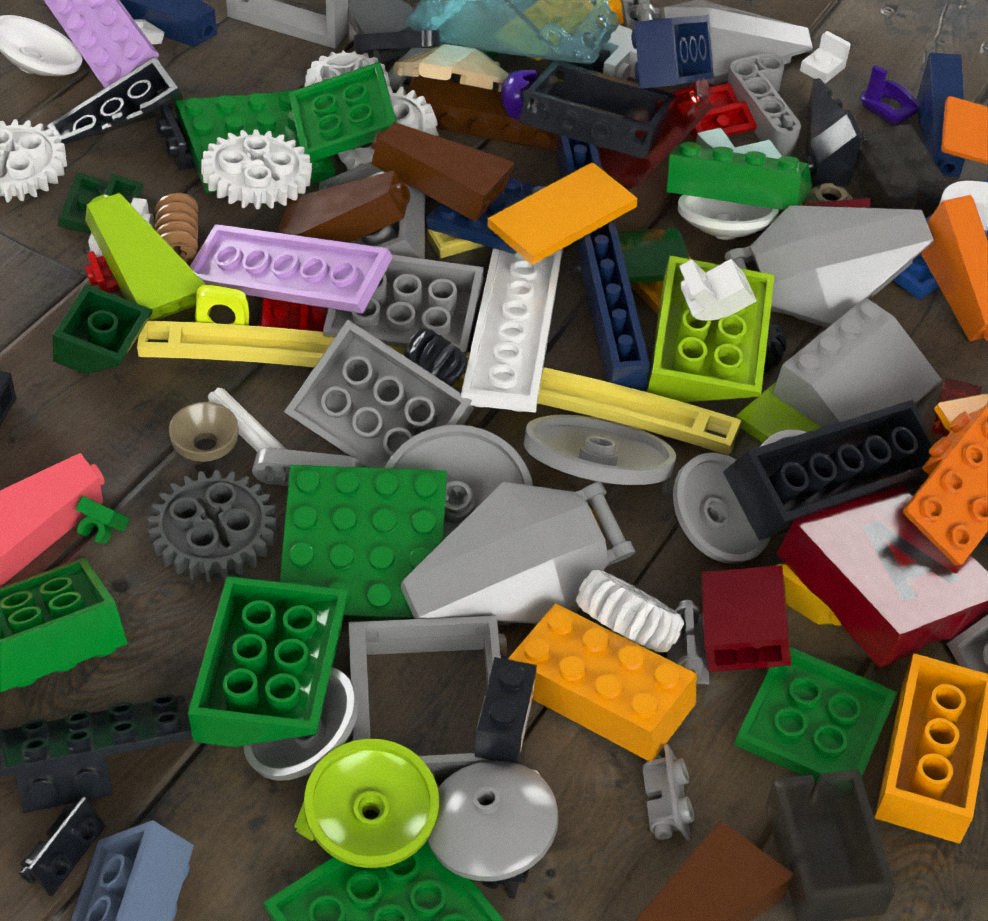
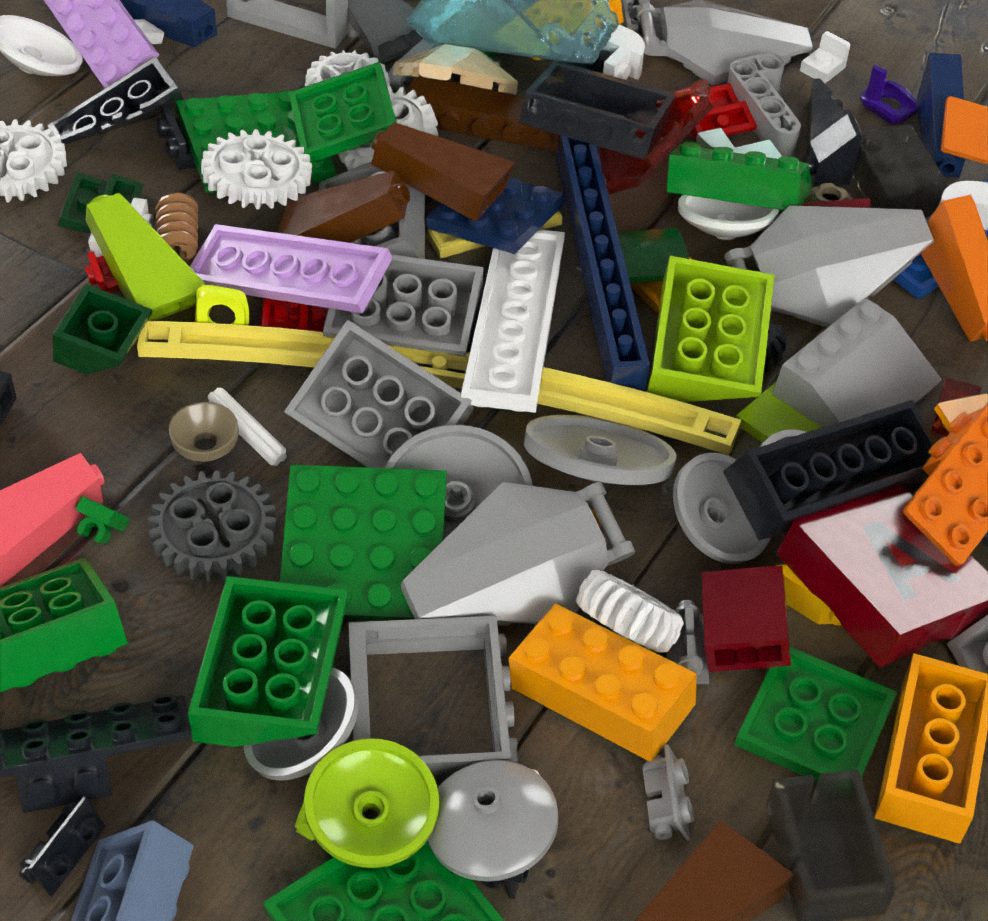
(273, 464): light grey beam -> none
(397, 40): black beam -> none
(436, 355): black gear -> none
(505, 710): black brick -> none
(514, 91): dark purple hair -> none
(562, 213): light orange tile -> none
(672, 51): dark blue brick -> none
(717, 291): white brick -> none

